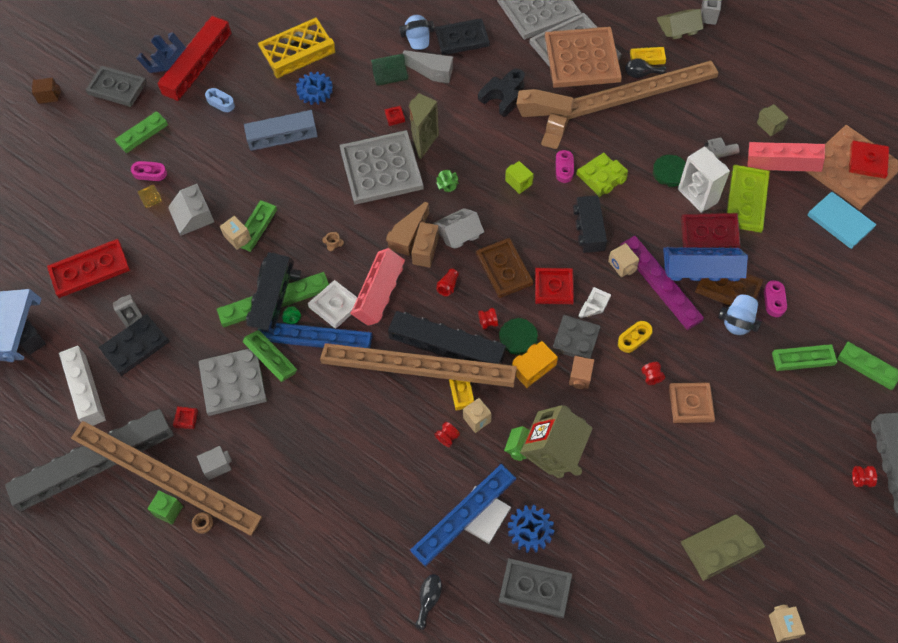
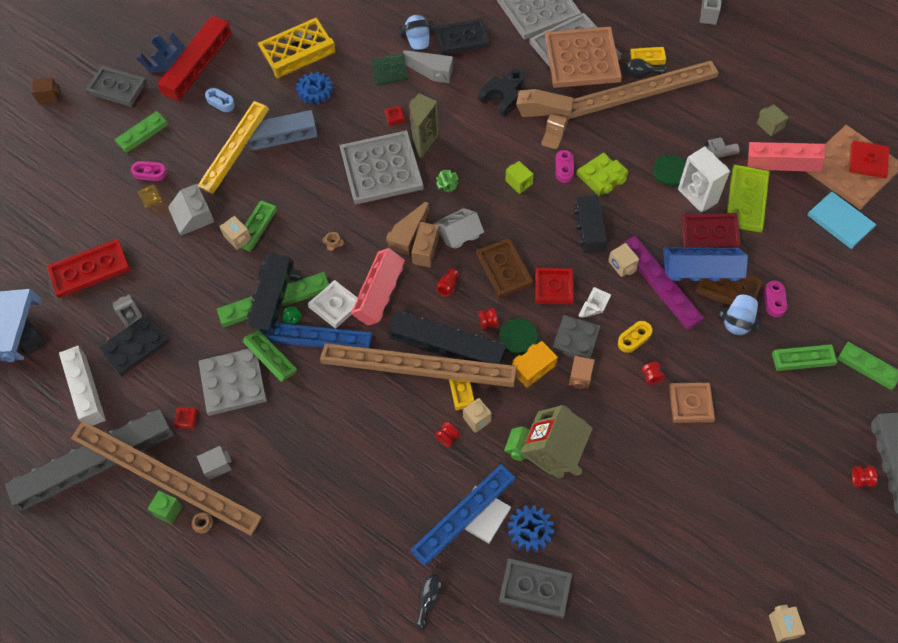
(233, 147): none -> yellow tile
(681, 23): olive slope -> none
(722, 546): olive slope -> none

